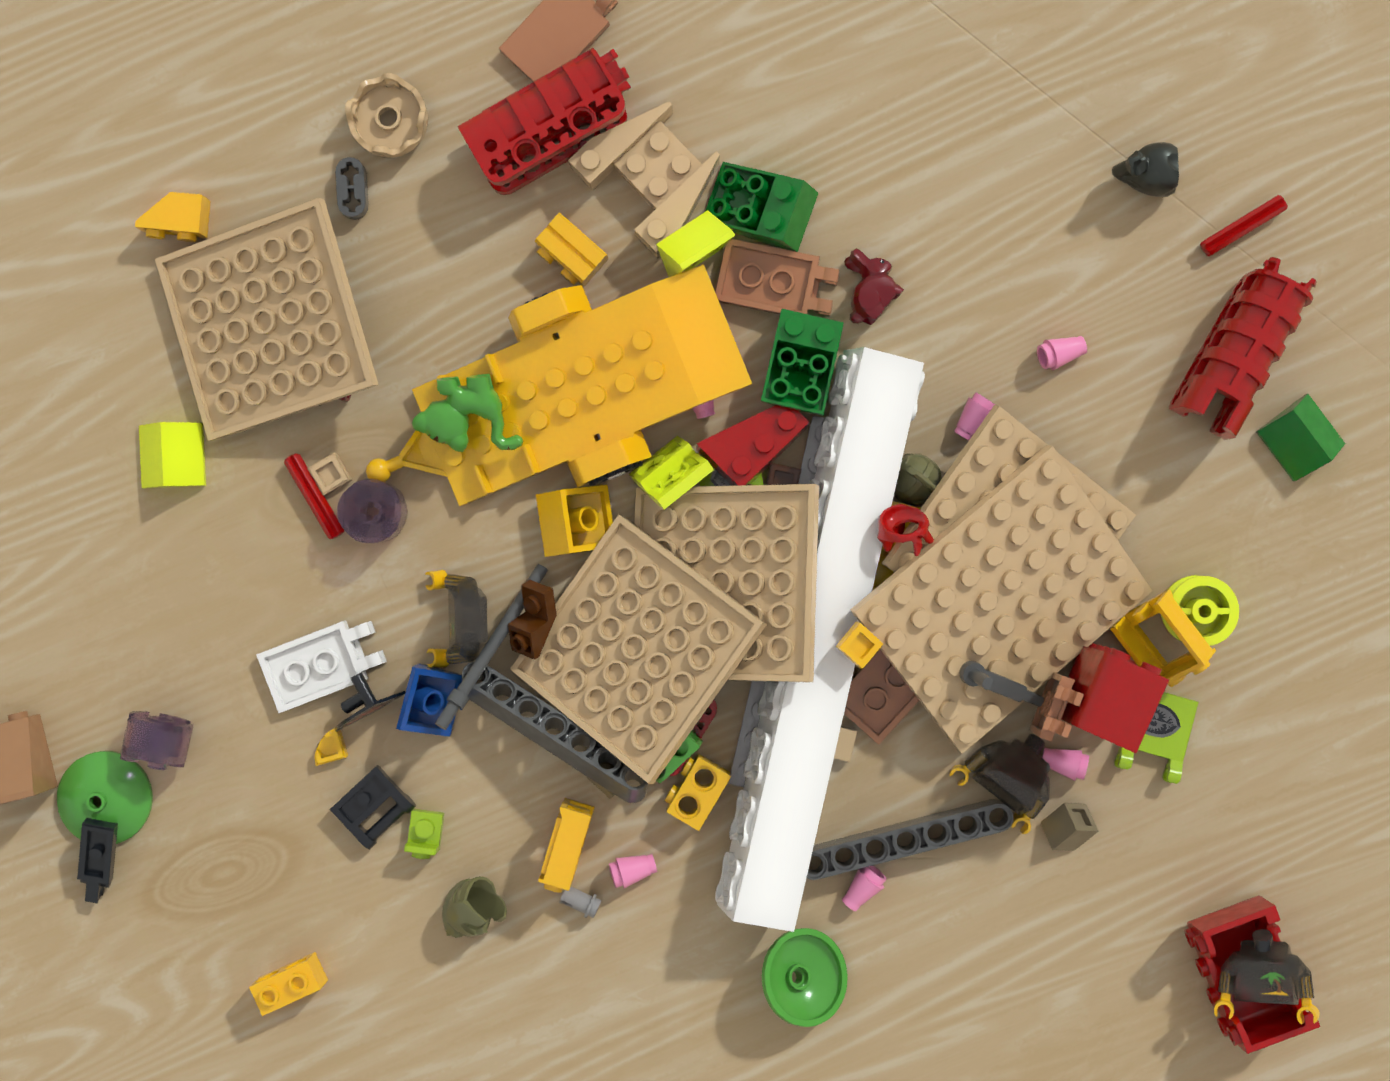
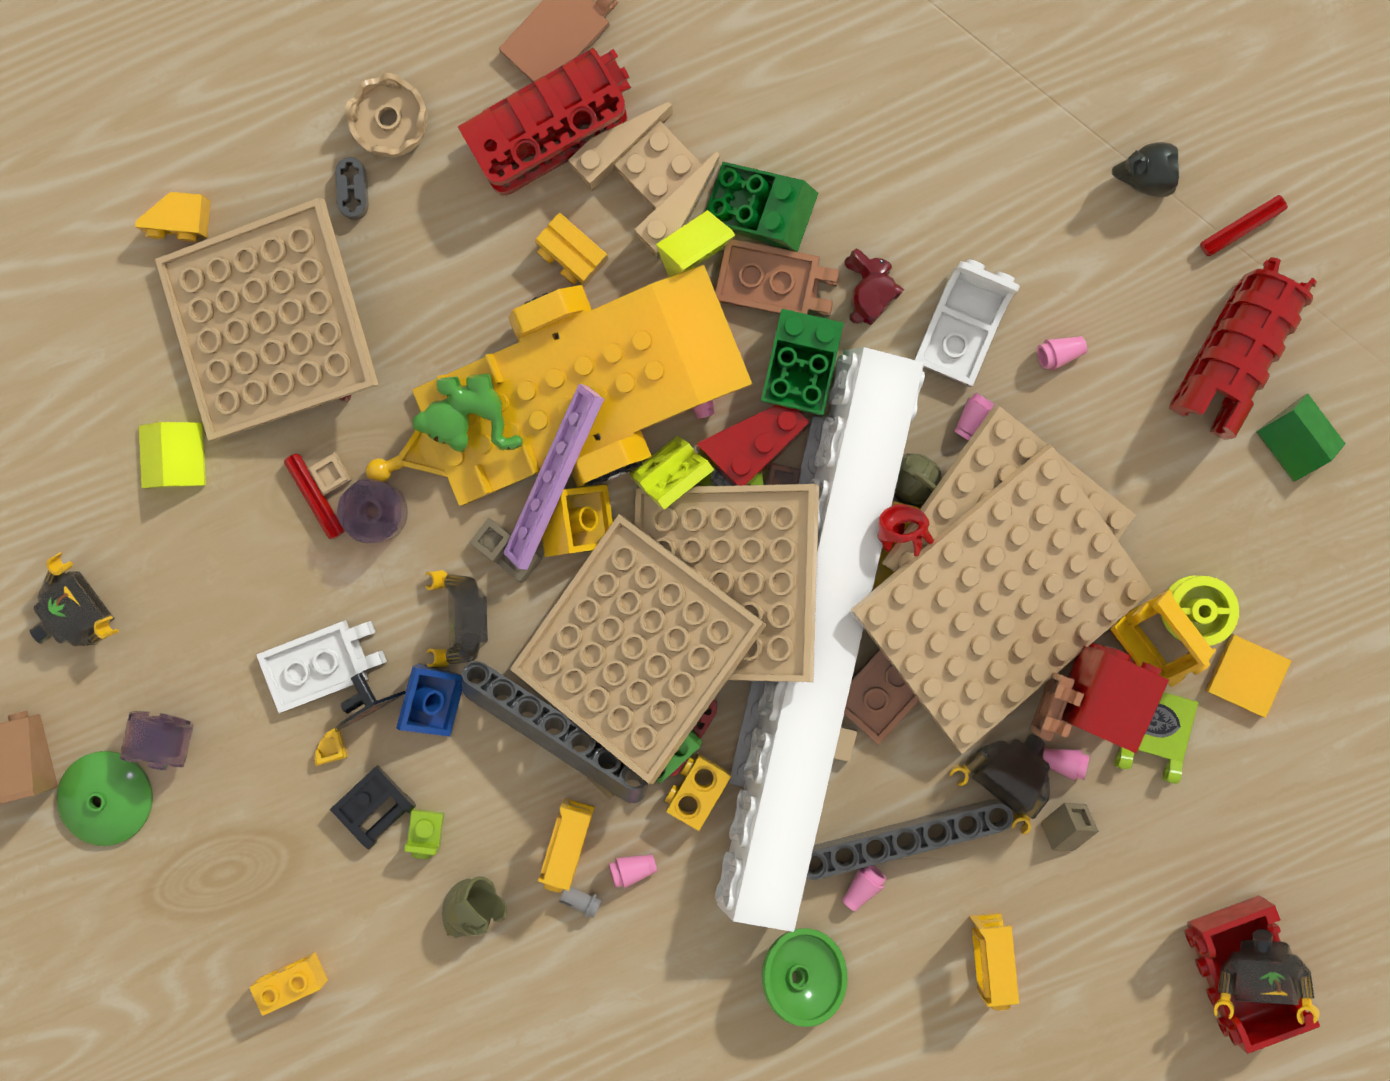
(70, 608): none -> clear smoke torso
(97, 857): black hinge -> none
(459, 697): dark grey bar -> none
(492, 541): none -> dark tan slope
(532, 627): reddish brown slope -> none
(553, 476): none -> lavender tile
(859, 645): yellow tile -> none
(965, 321): none -> white bracket
(975, 675): dark grey piece -> none
(994, 961): none -> yellow window
(1248, 675): none -> yellow tile

